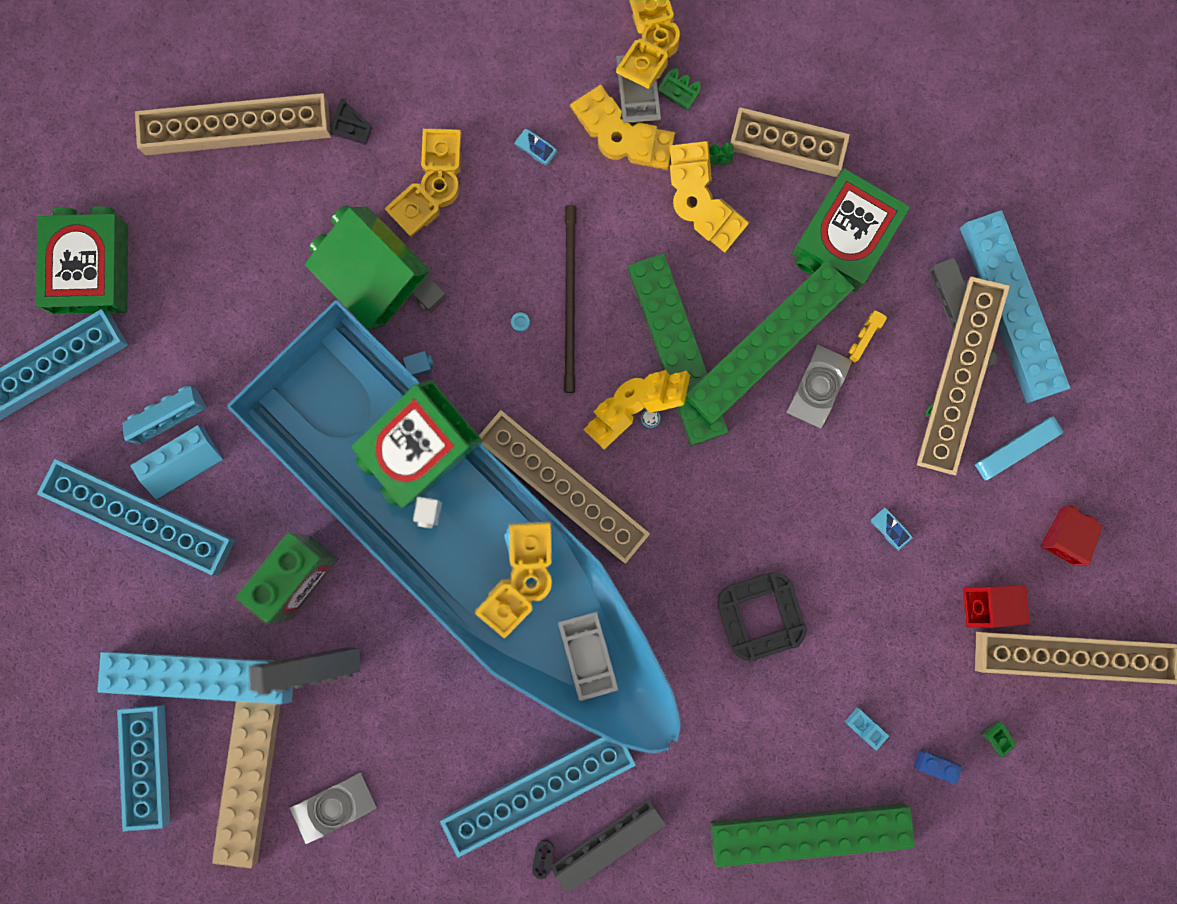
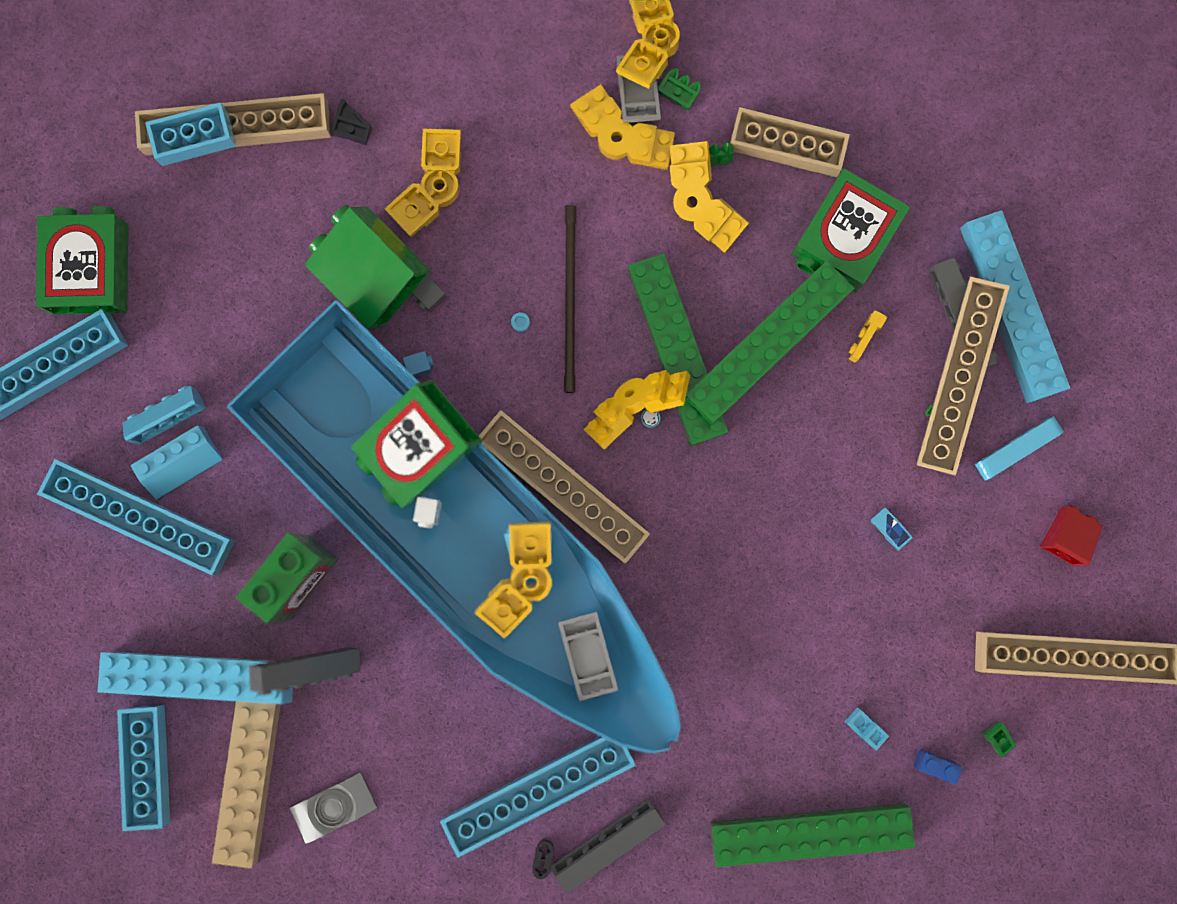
(190, 134): none -> medium azure brick
(536, 147): slope -> none
(789, 609): black plate -> none
(819, 386): light grey slope -> none
(996, 606): red slope -> none

